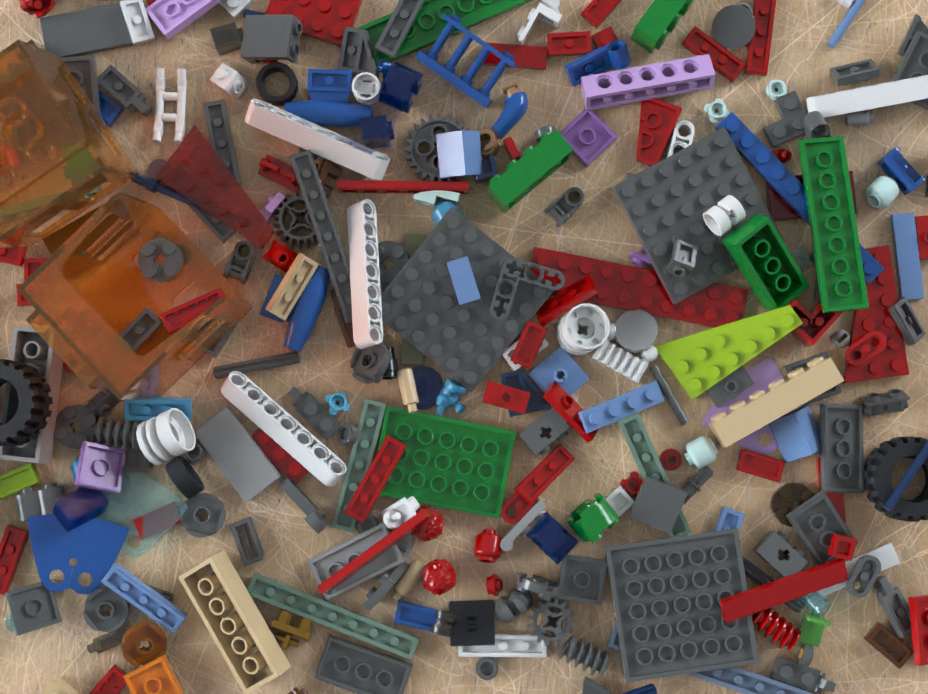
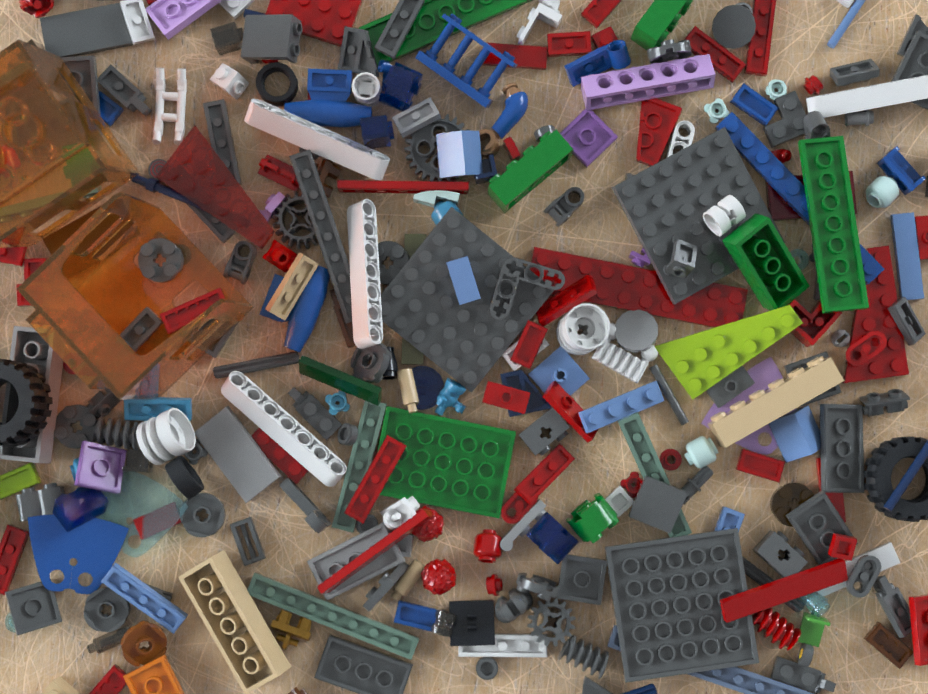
(340, 380): none -> dark green tile
(416, 117): none -> light grey plate
(669, 51): none -> dark grey plate
(754, 104): none -> blue tile
(813, 85): none -> red plate

